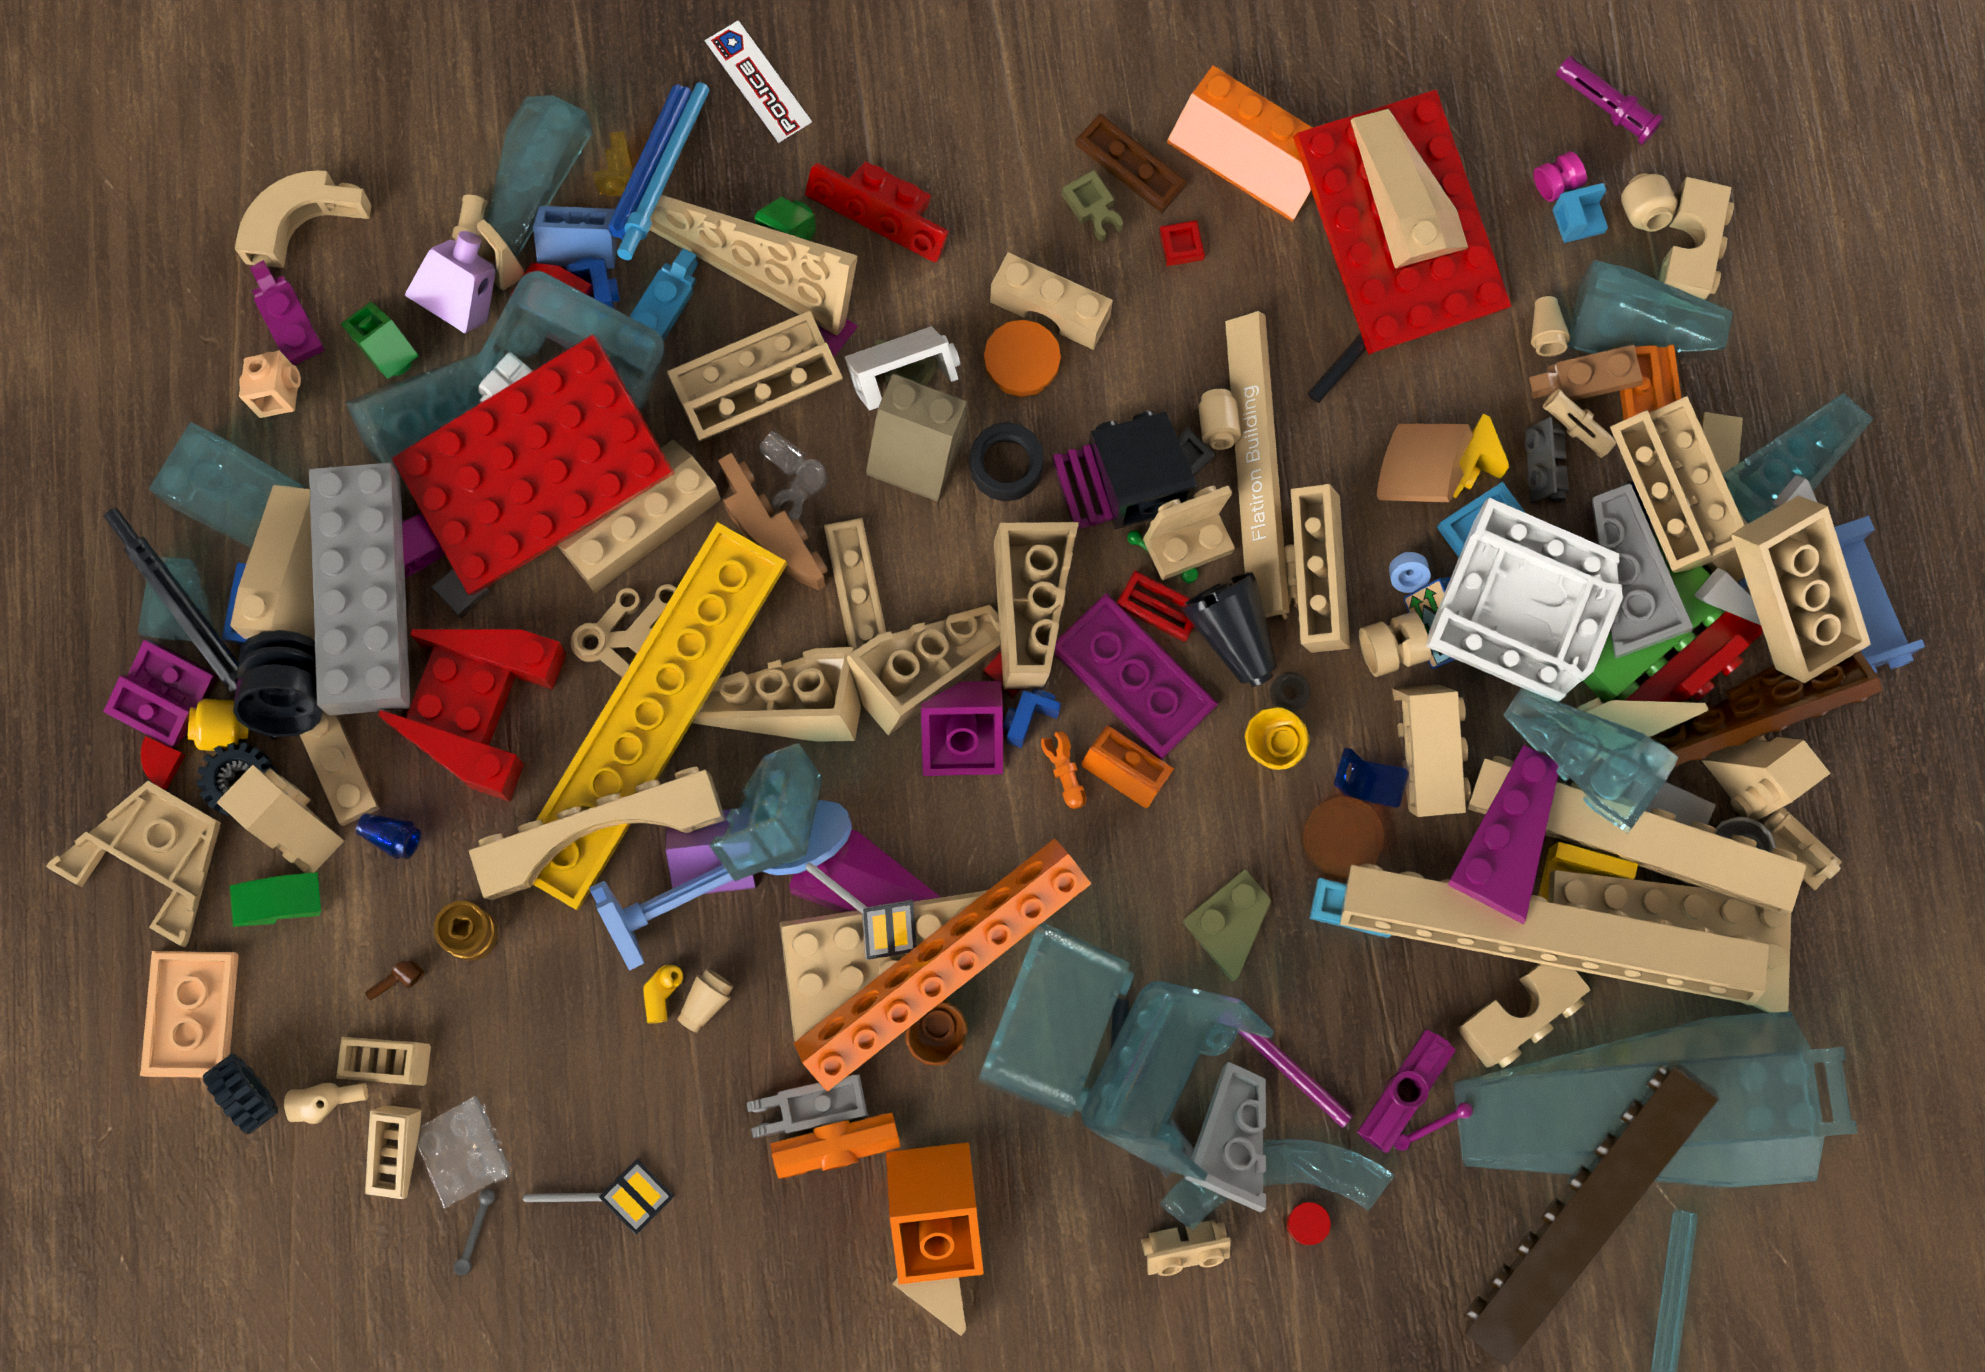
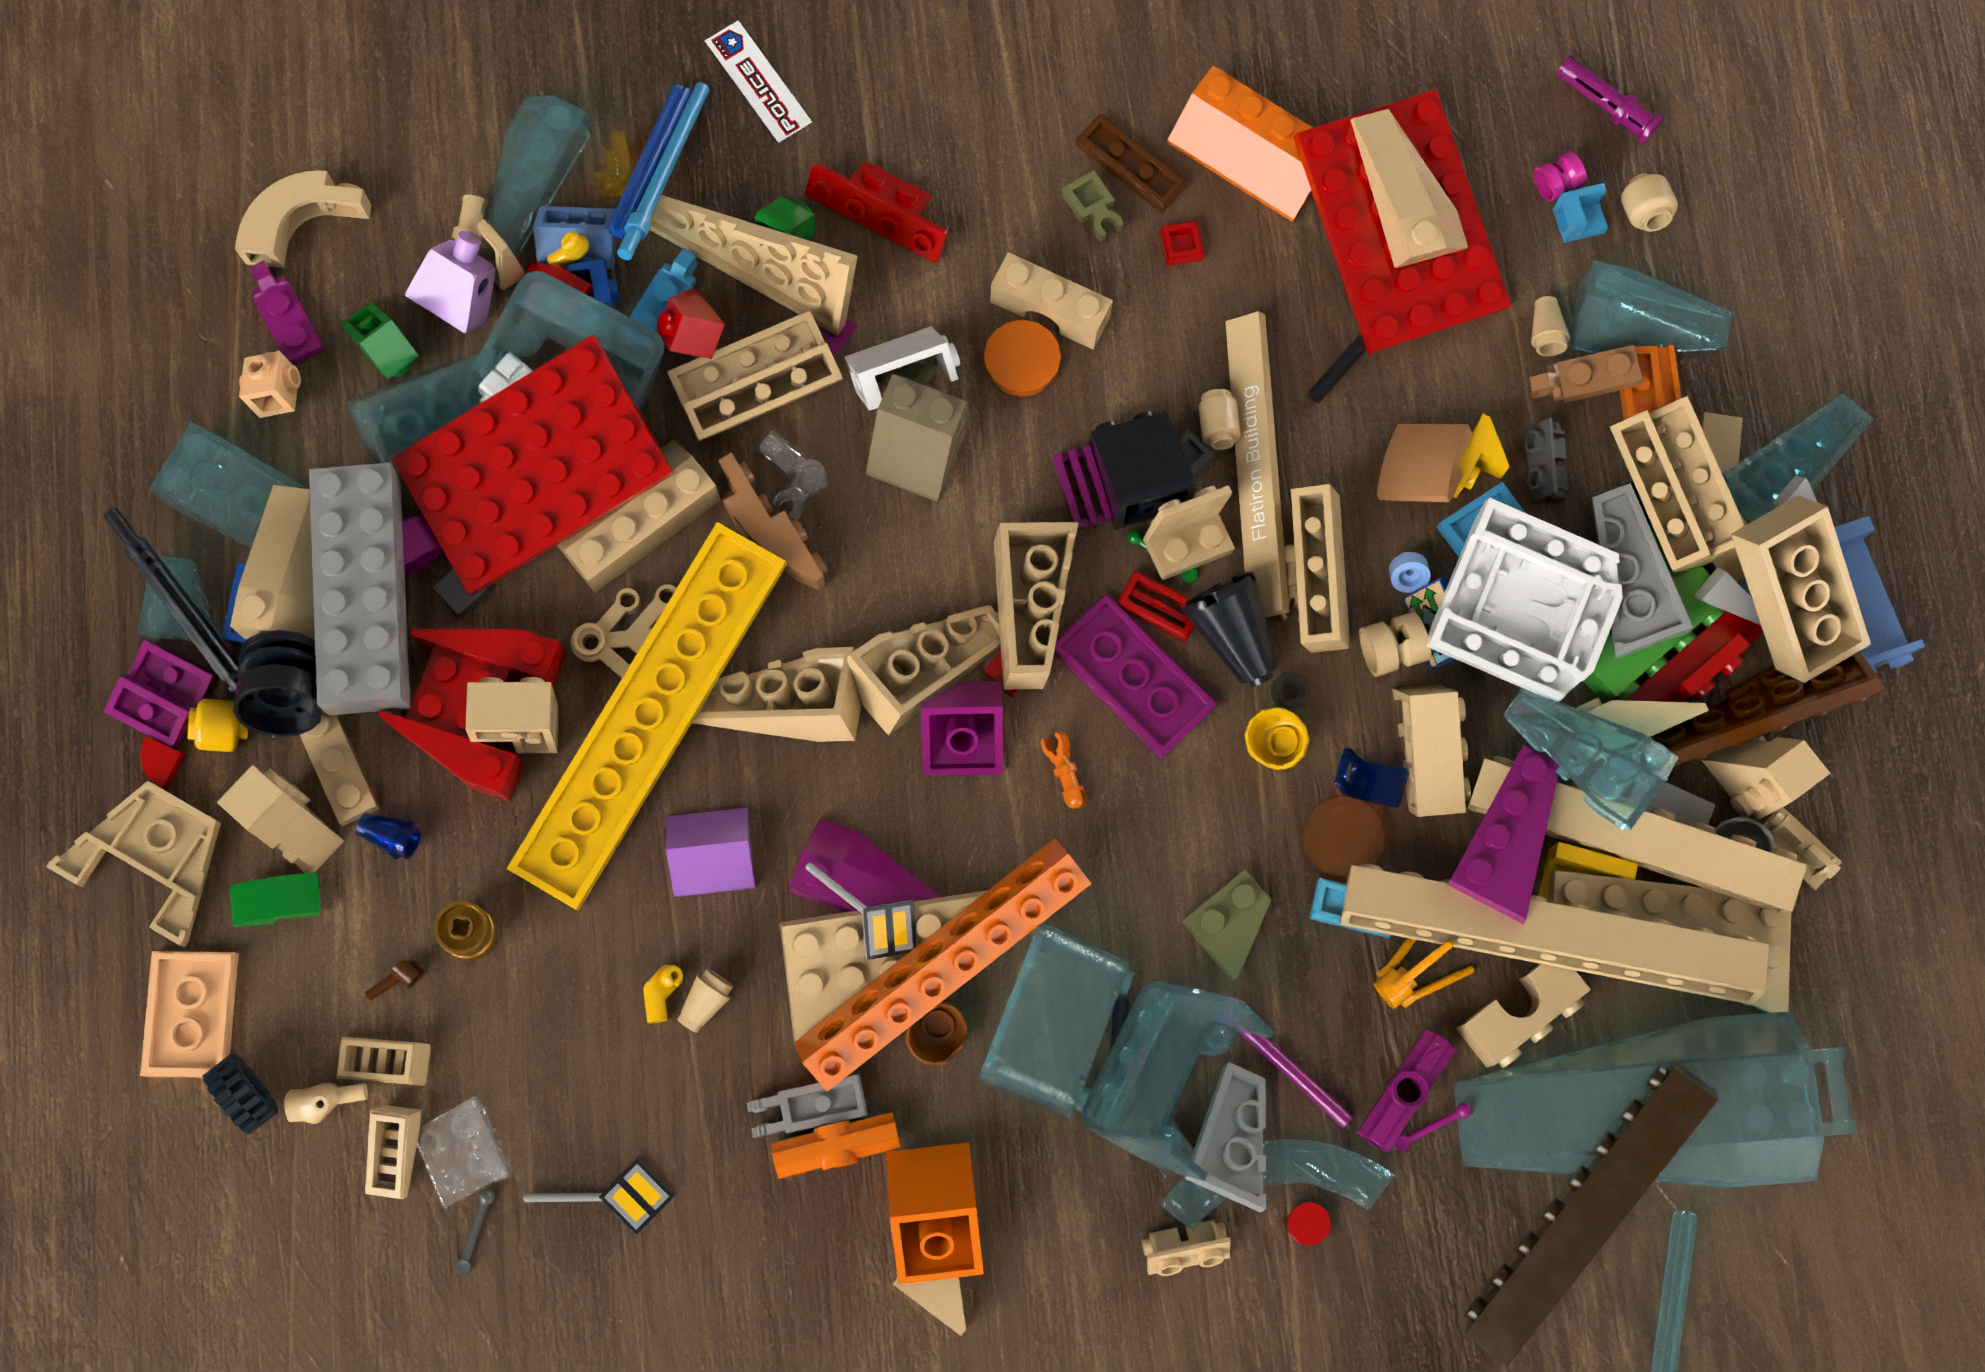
(222, 769): black bush -> none
(513, 713): none -> tan brick
(517, 860): tan arch -> none
(572, 248): none -> yellow arm
(690, 325): none -> red slope
(774, 817): clear light blue wedge -> none
(828, 835): medium blue piece -> none
(855, 581): tan tile -> none
(1000, 433): black tyre -> none
(1019, 719): blue bracket -> none
(1127, 766): orange slope -> none
(1397, 985): none -> light orange plant
(1599, 440): tan pin -> none
(1702, 214): tan arch -> none

